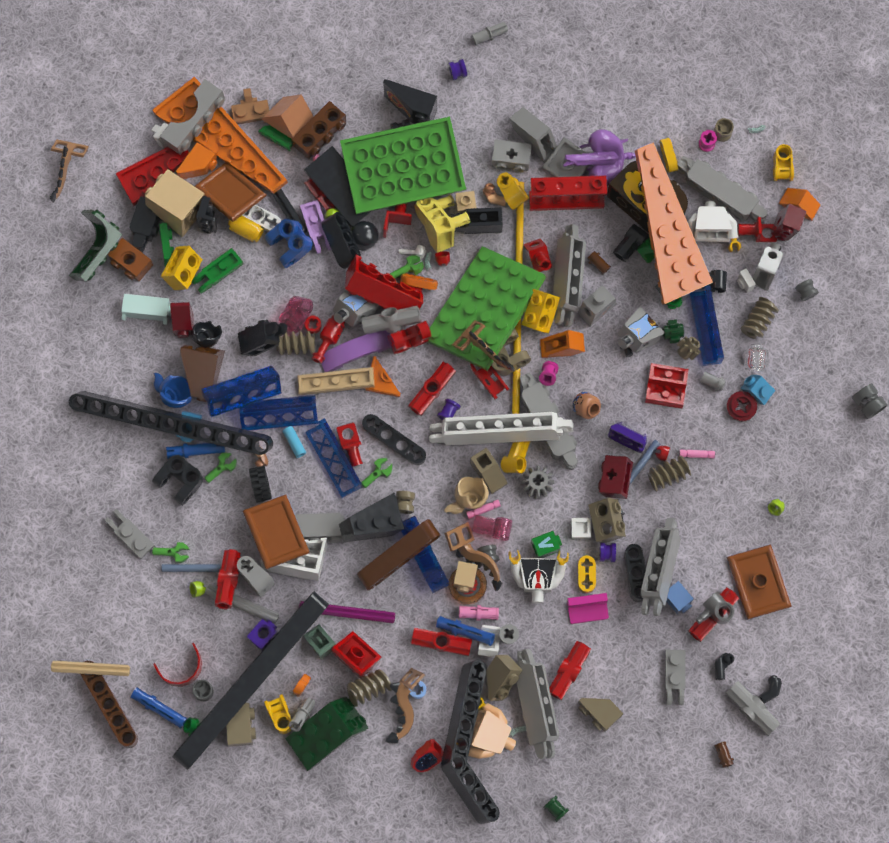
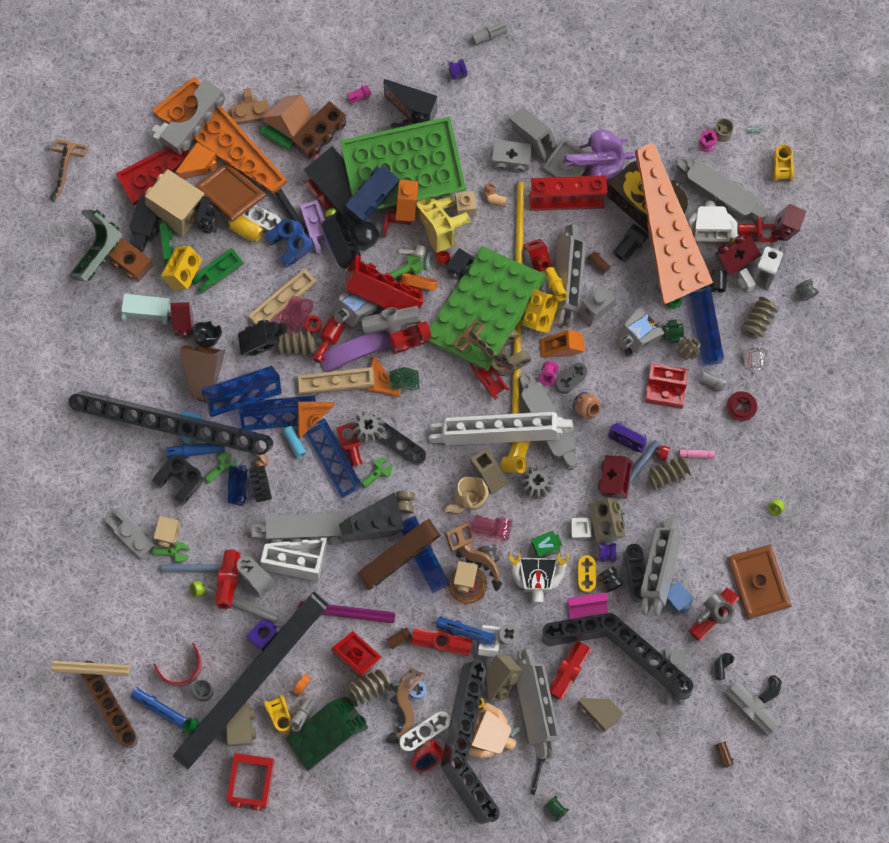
(167, 532): none -> tan brick
(173, 390): blue hair -> none
(236, 485): none -> clear blue hinge
(256, 761): none -> red window
(276, 531): dark orange piece -> none
(278, 301): none -> tan tile
(310, 413): none -> orange tile
(320, 641): sand green slope -> none
(359, 94): none -> dark pink pin
(371, 194): none -> dark blue wedge
(377, 426): none -> light grey gear
(399, 638): none -> reddish brown pin
(404, 378): none -> clear green bracket
(406, 200): none -> orange slope
(415, 744): none -> white beam
(424, 397): red piece -> none
(449, 409): dark purple bush -> none
(459, 264): none -> black brick
(479, 612): bright pink pin -> none
(482, 221): black hinge -> none
(485, 508): bright pink wheel -> none
(512, 190): yellow piece -> none
(537, 775): none -> black hinge
(555, 284): none -> yellow pin
(568, 375): none -> dark grey beam
(610, 579): none -> black wheel
(627, 646): none -> black beam
(646, 251): green bracket -> none
(668, 155): yellow beam -> none
(747, 253): none -> dark red brick
(758, 388): dark azure bracket -> none
(802, 199): orange slope -> none
(872, 407): dark grey wheel -> none

